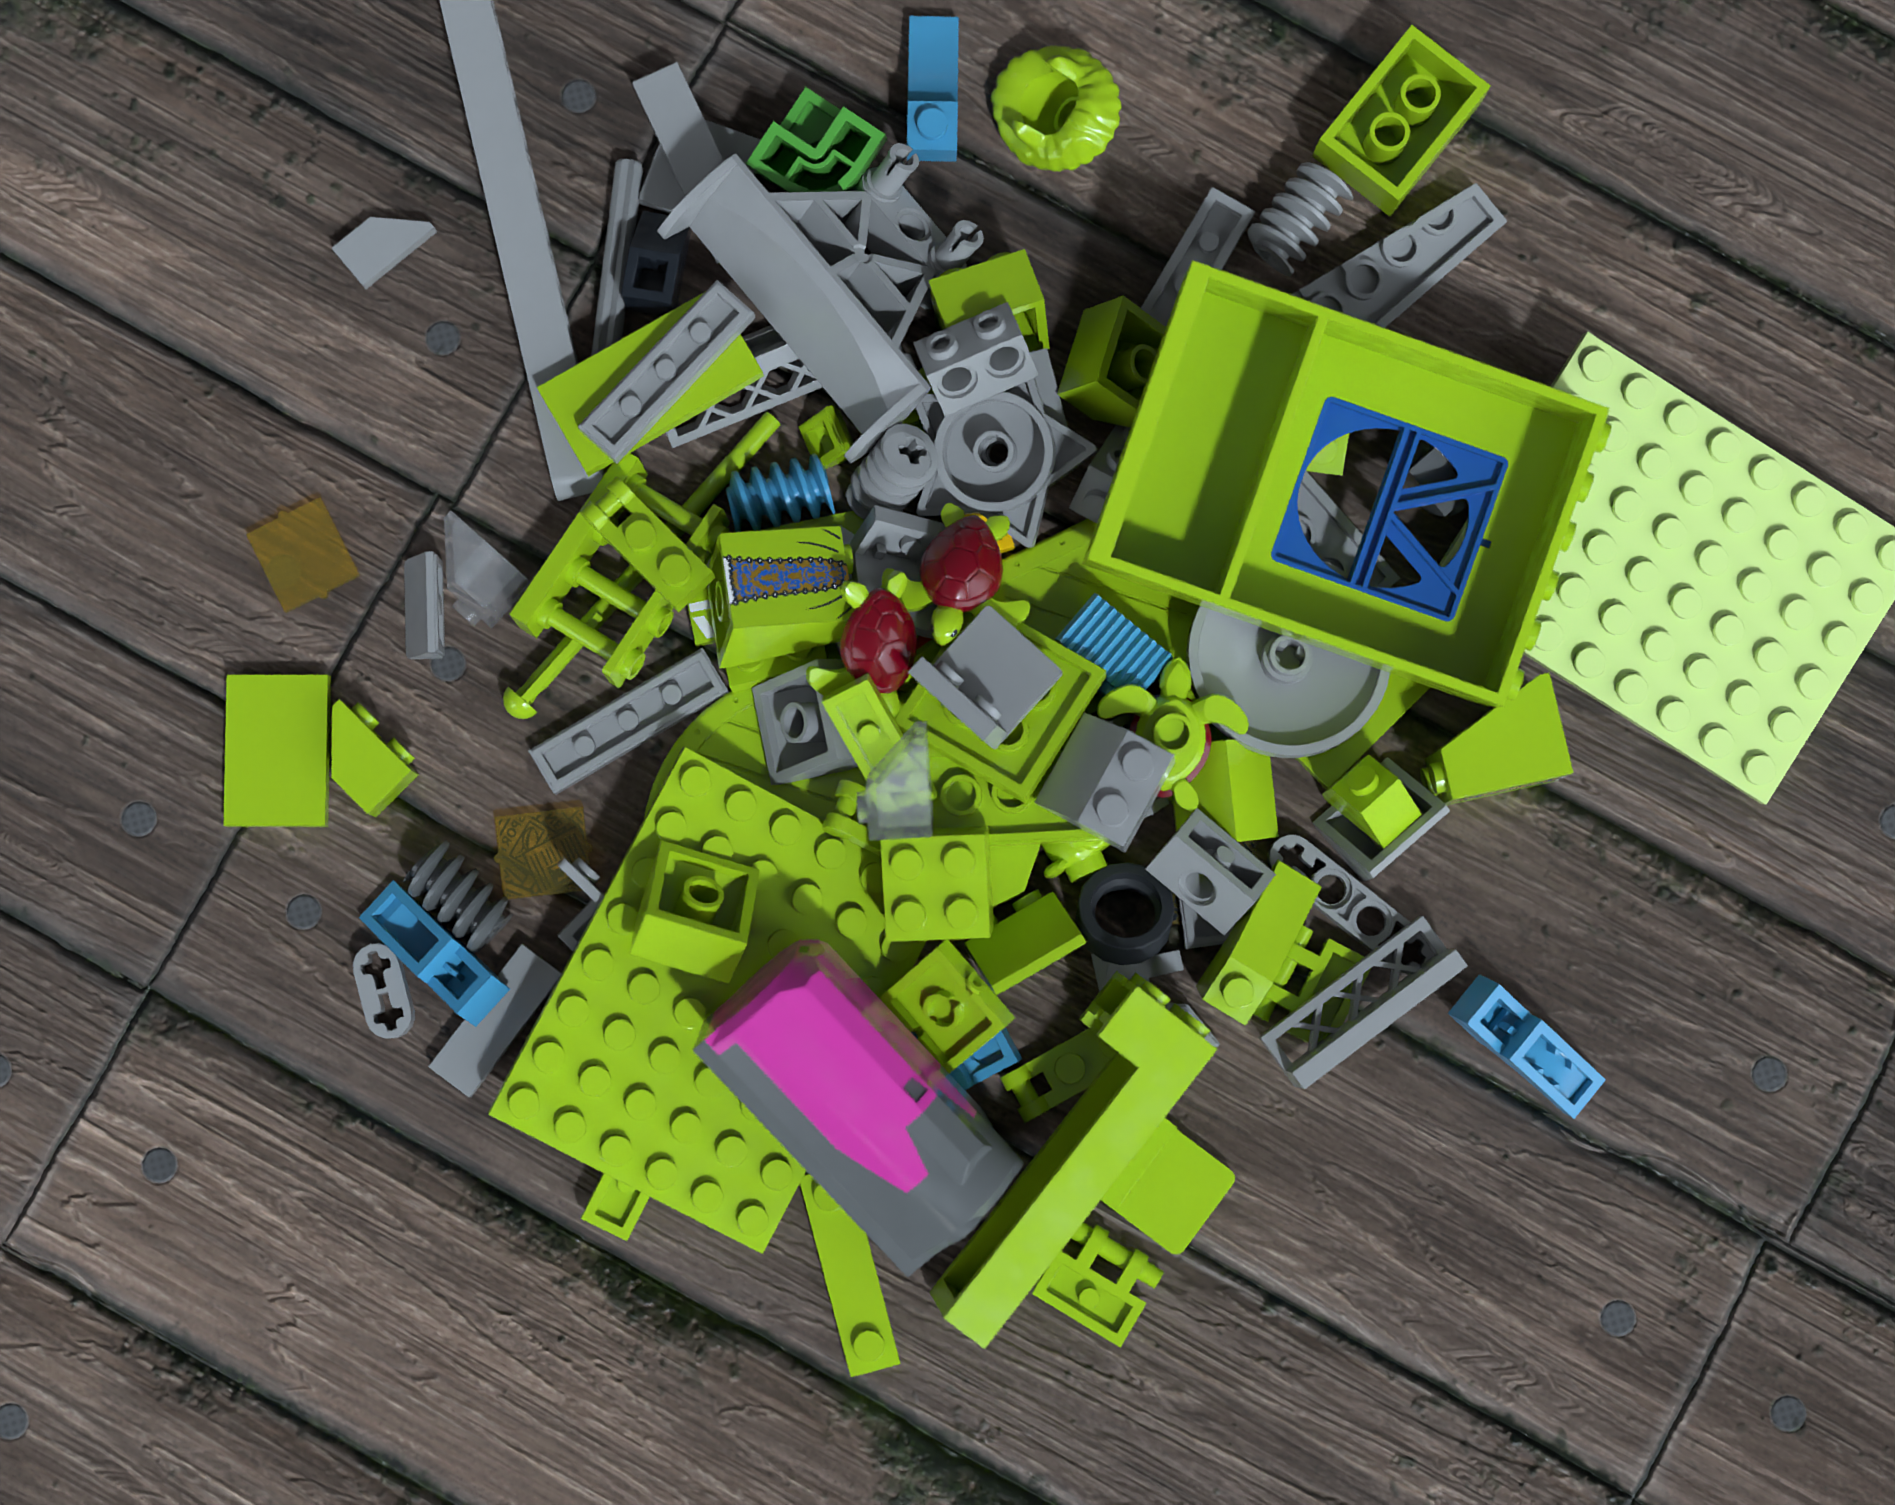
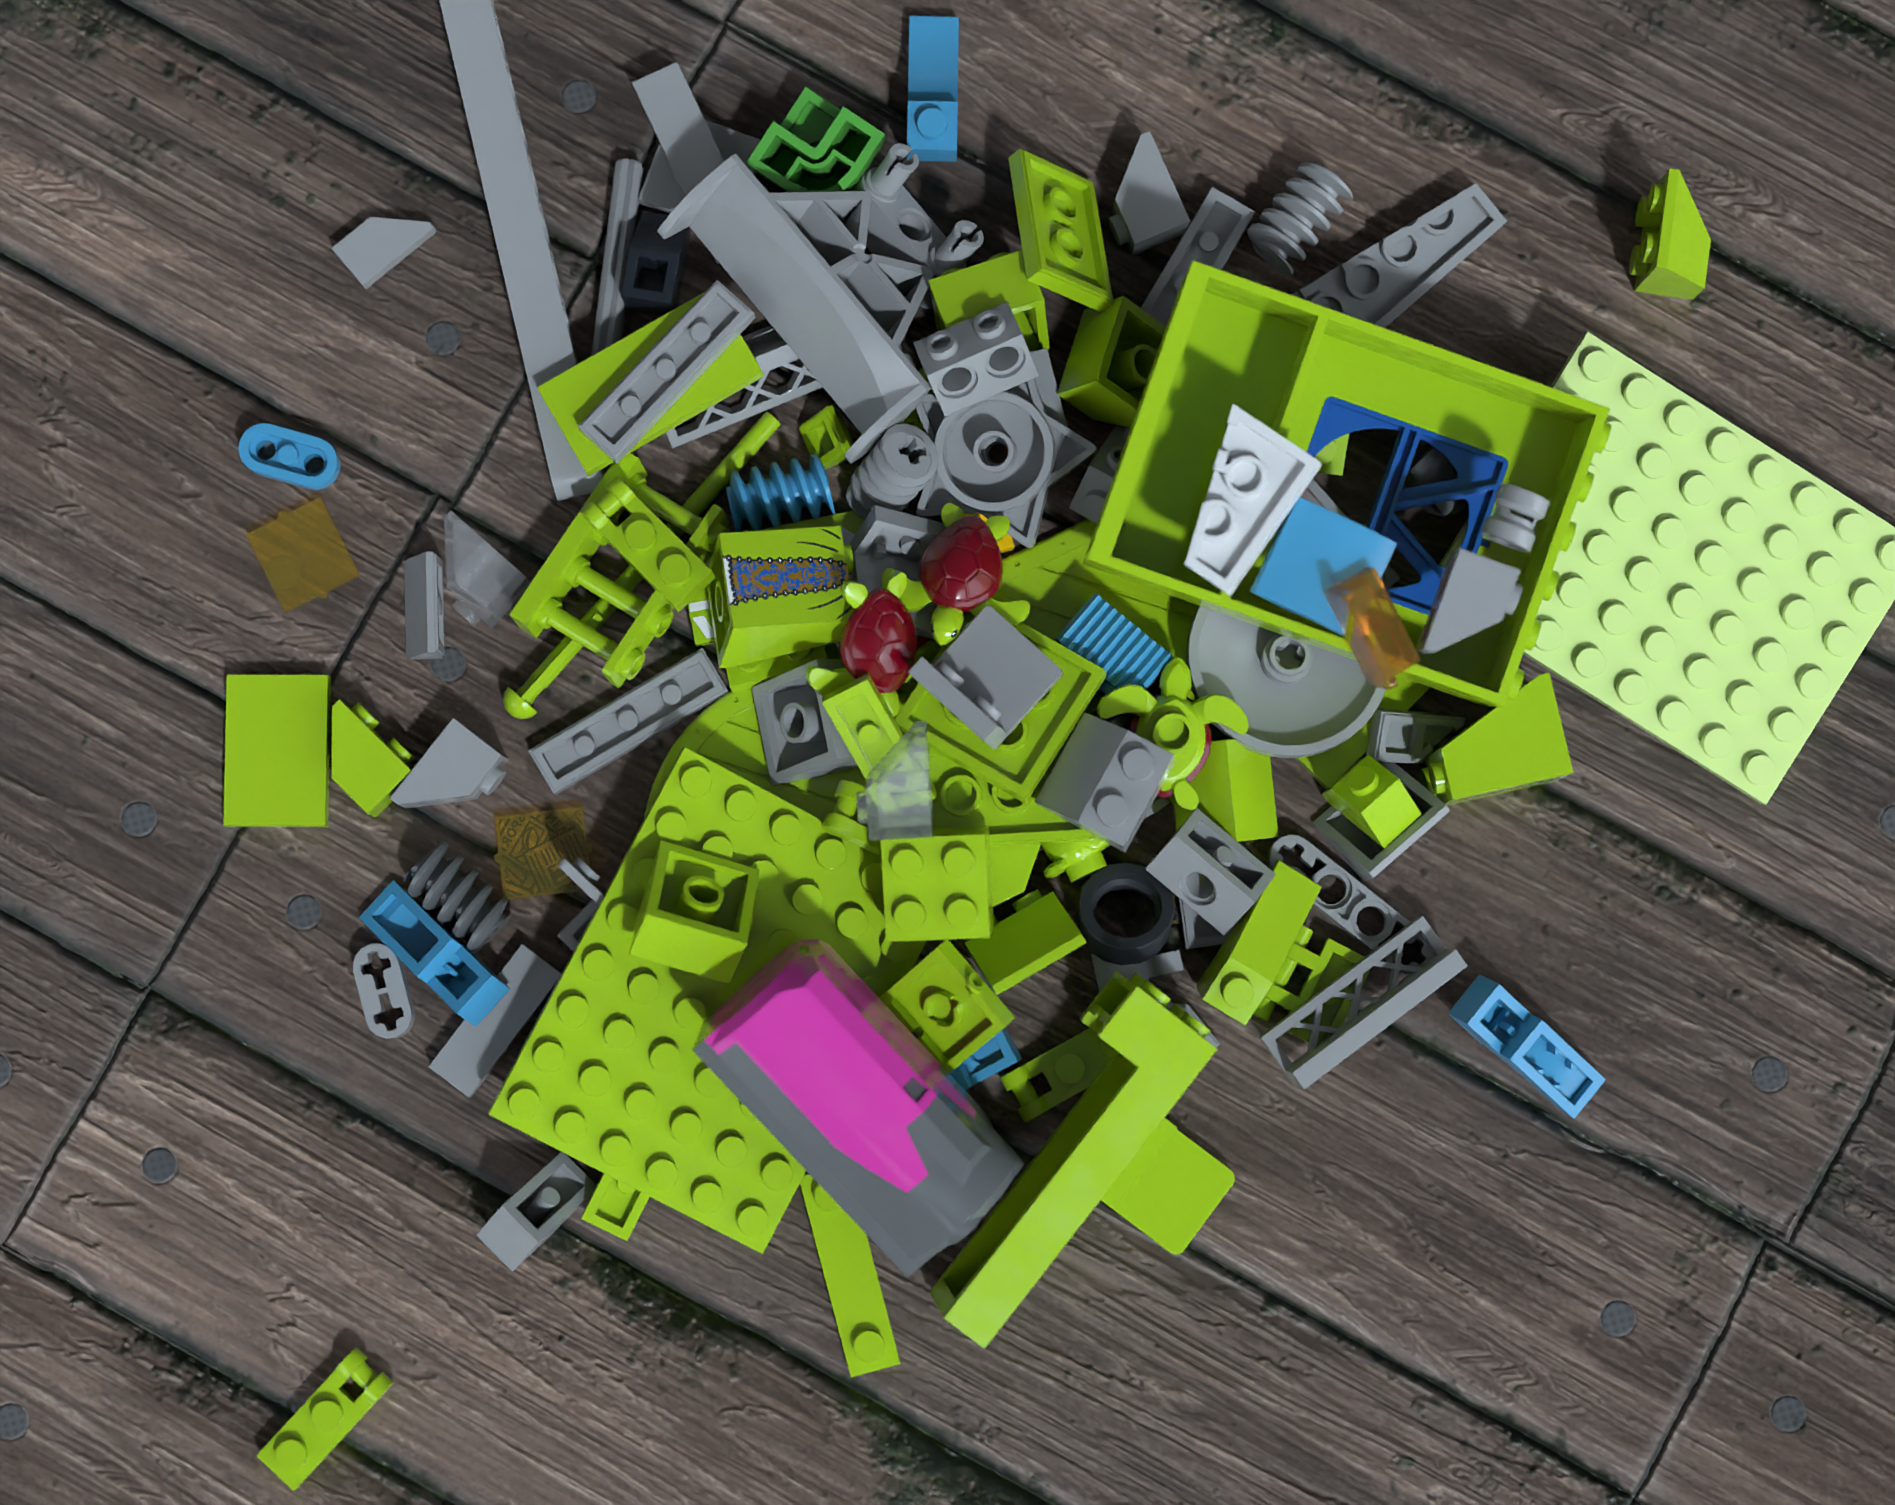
(291, 456): none -> dark azure plate
(323, 1420): none -> lime plate
(452, 770): none -> light grey slope
(536, 1211): none -> light grey slope
(1056, 107): lime piece -> none
(1060, 230): none -> lime tile
(1091, 1297): lime plate -> none
(1147, 203): none -> light grey slope
(1249, 497): none -> white wing
(1313, 554): none -> dark azure slope
(1372, 627): none -> clear orange panel
(1400, 120): lime brick -> none
(1408, 734): none -> light grey tile
(1469, 599): none -> light grey slope
(1515, 517): none -> light grey wheel
(1673, 241): none -> lime slope

